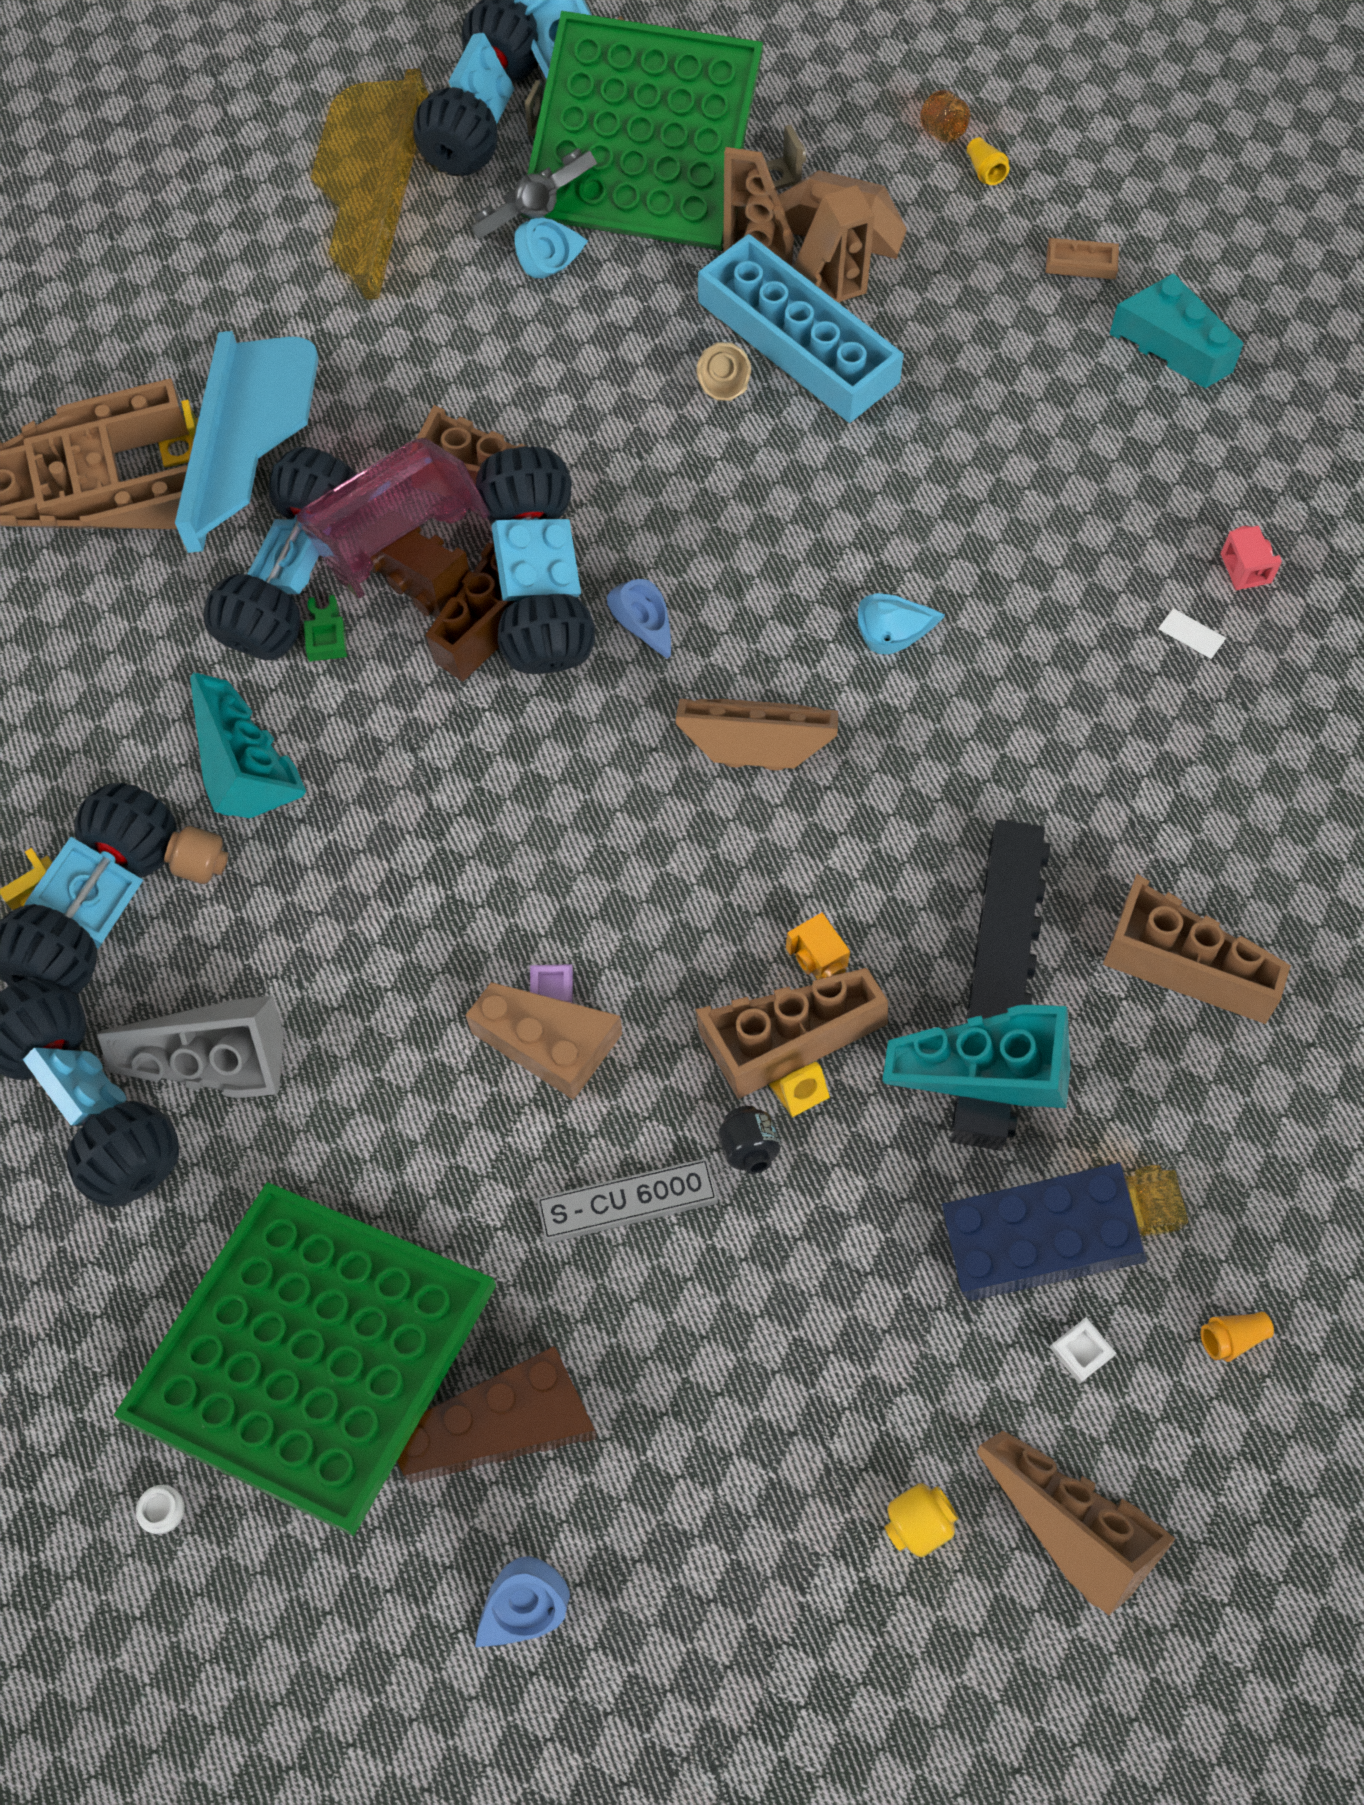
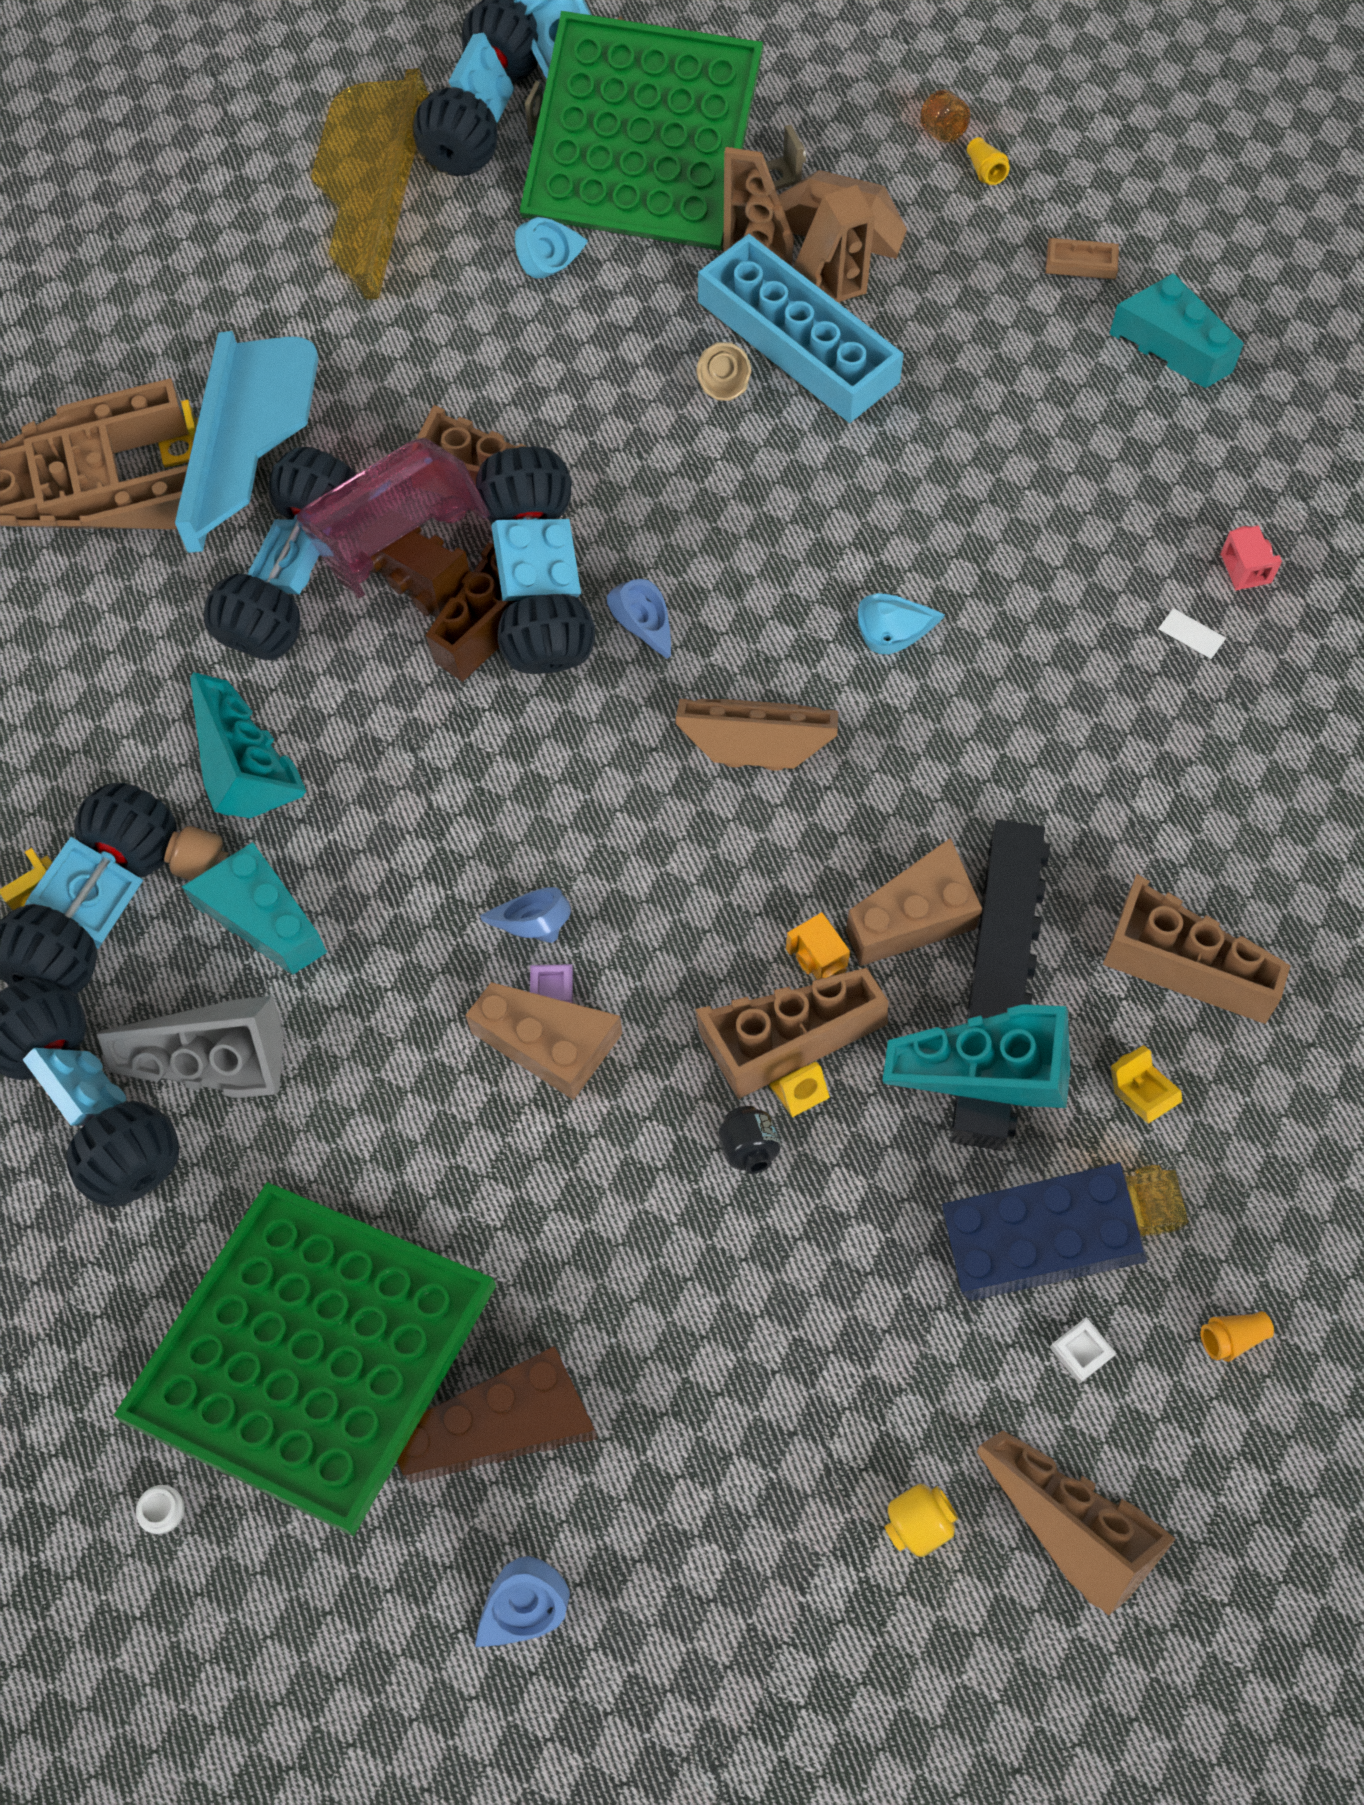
(257, 907): none -> teal wedge
(325, 633): green plate -> none
(532, 914): none -> medium blue piece
(533, 193): dark grey plate -> none
(626, 1200): light grey tile -> none
(915, 908): none -> medium nougat wedge
(1143, 1085): none -> yellow bracket

